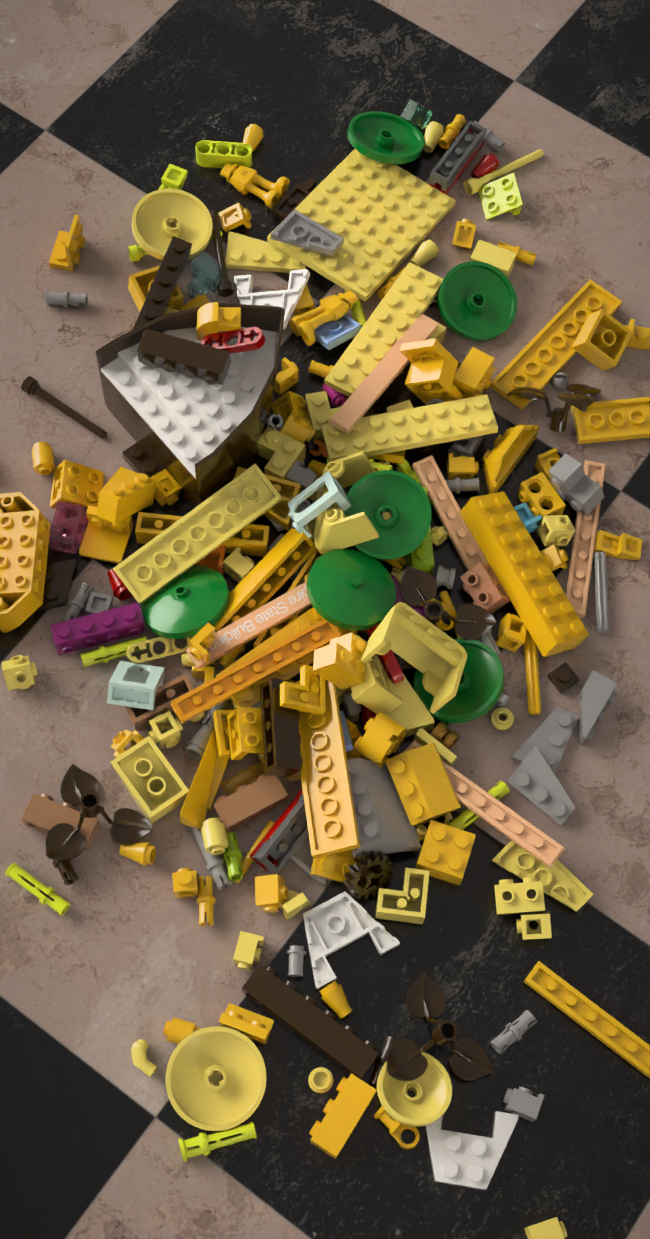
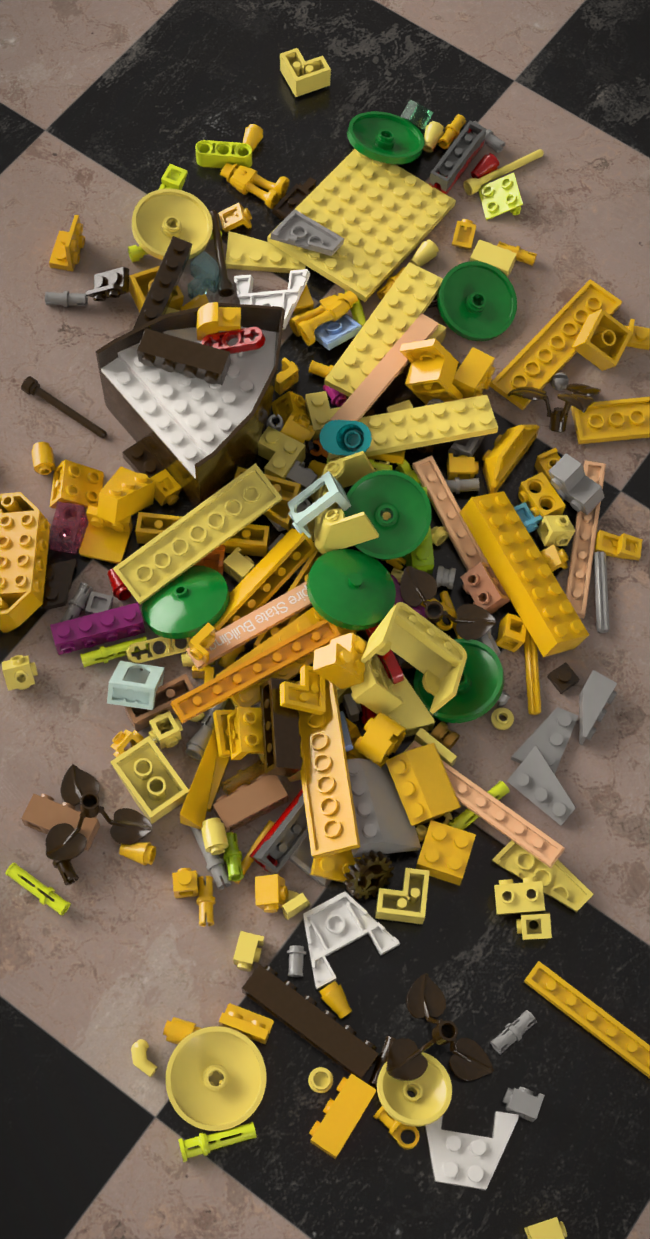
(110, 284): none -> dark brown bracket
(304, 75): none -> light yellow brick
(345, 437): none -> teal piece

